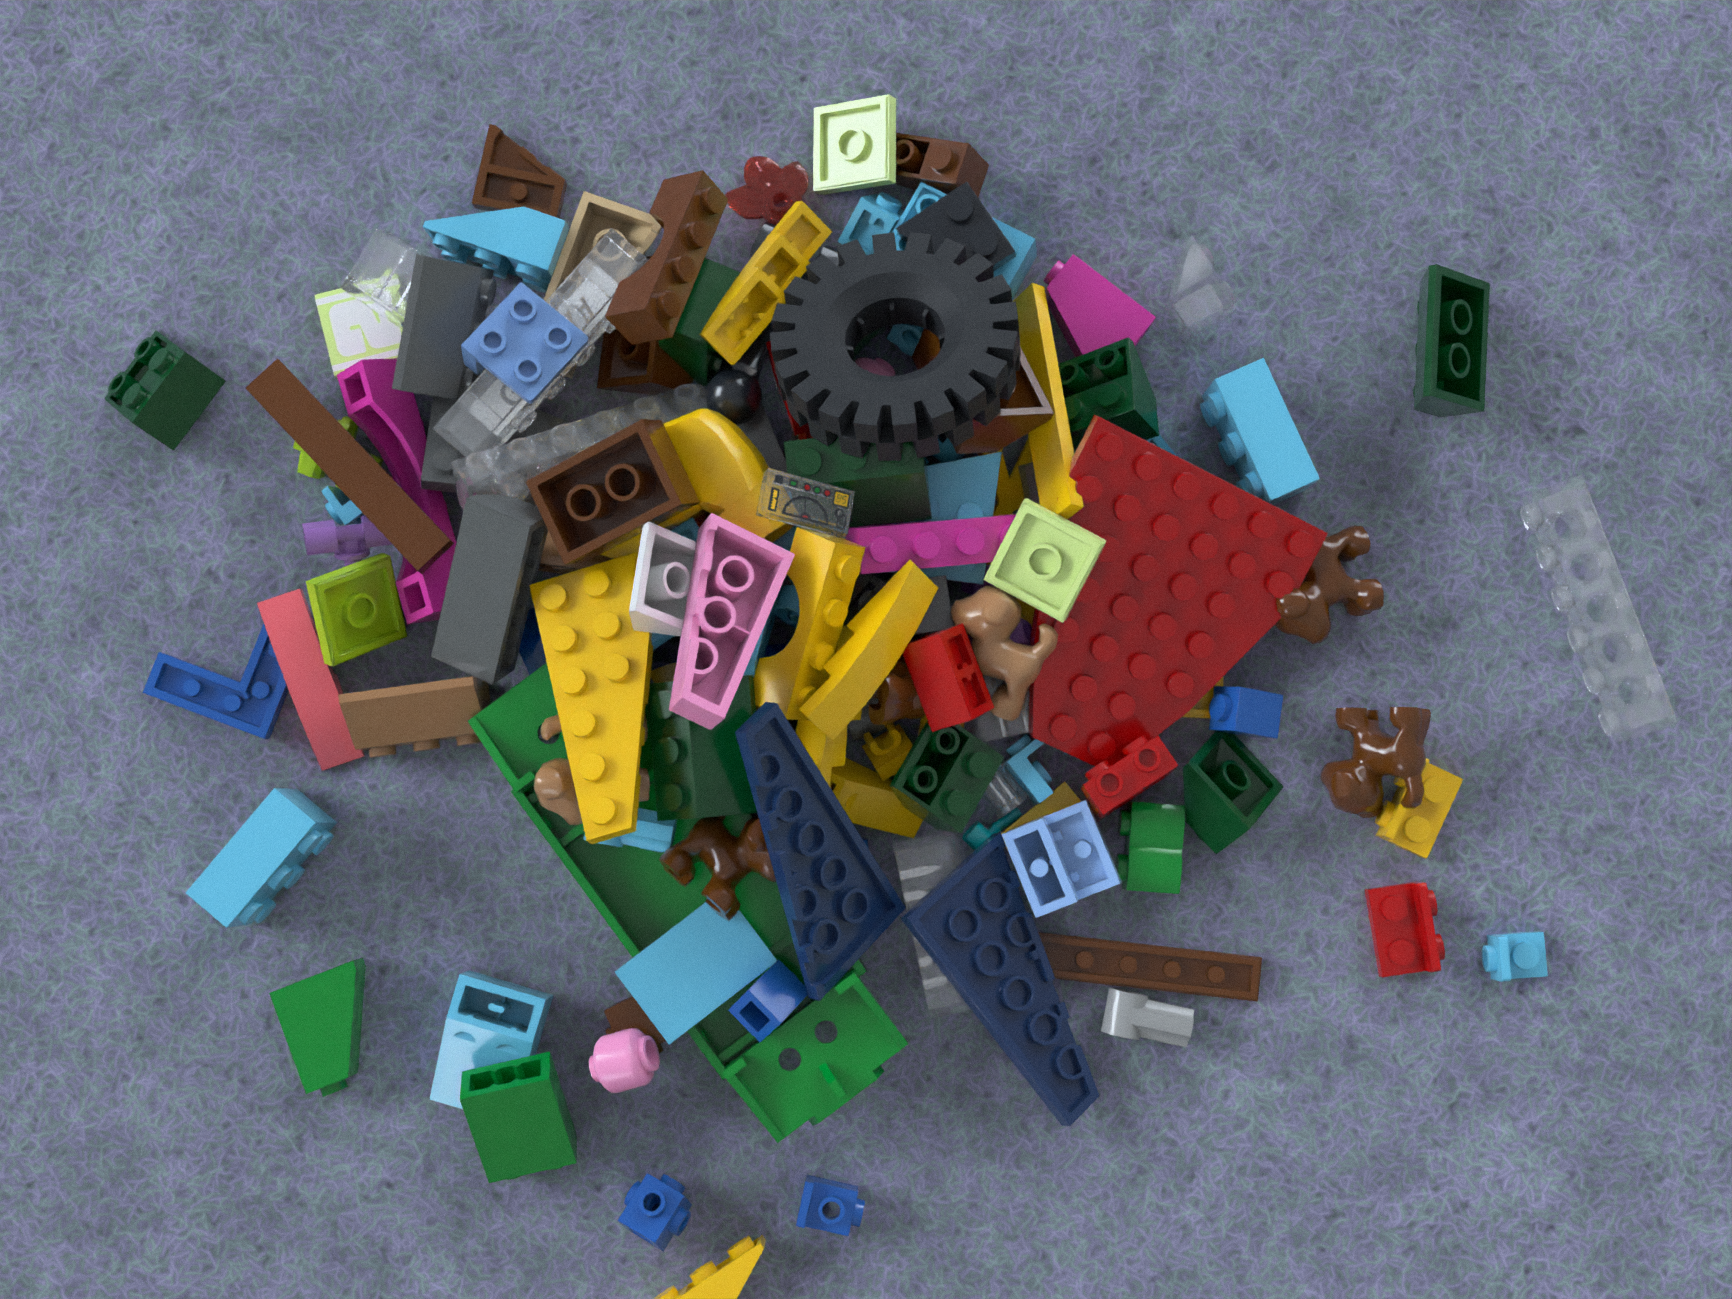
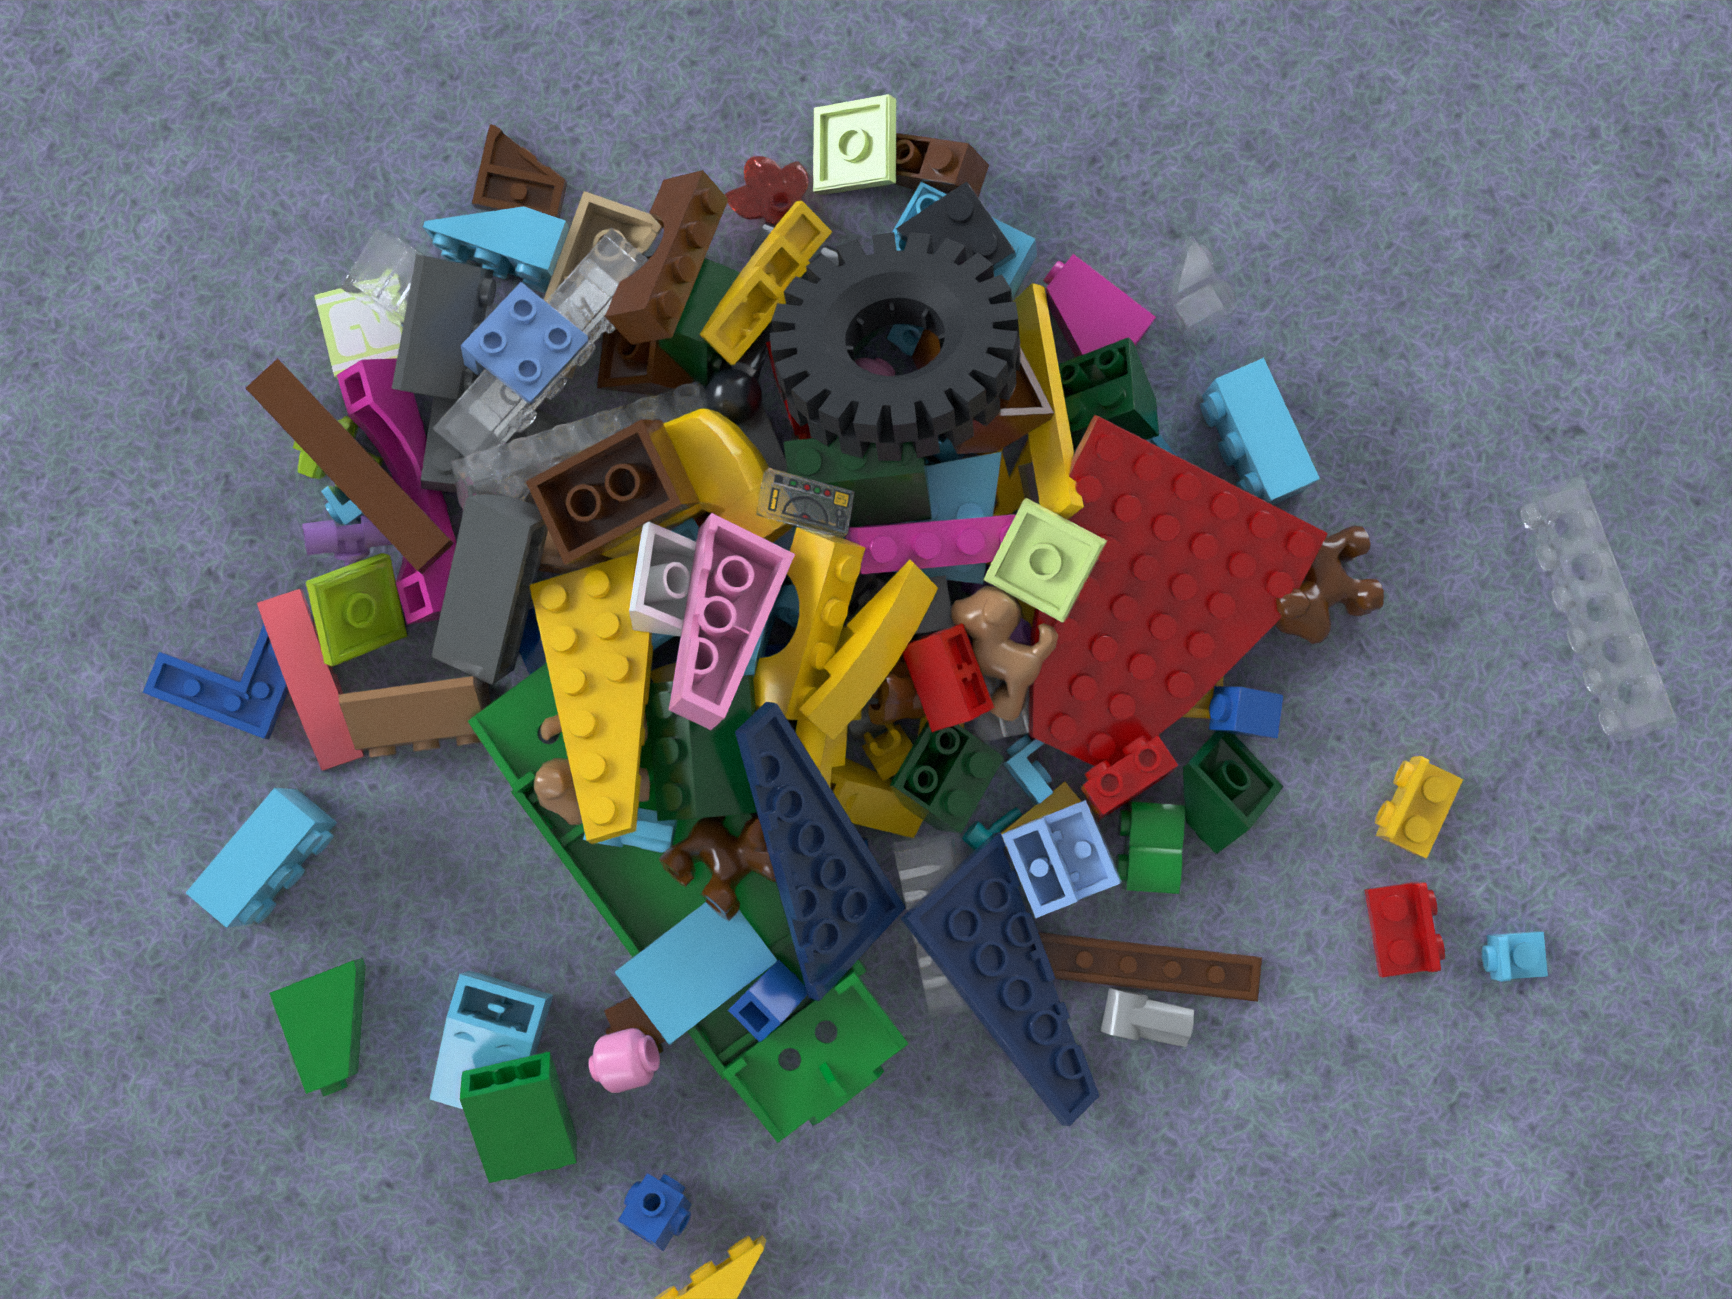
(163, 390): dark green slope -> none
(817, 1193): blue brick -> none
(872, 216): medium azure bracket -> none
(1004, 792): clear bush -> none
(1357, 782): reddish brown animal -> none
(1451, 343): dark green slope -> none

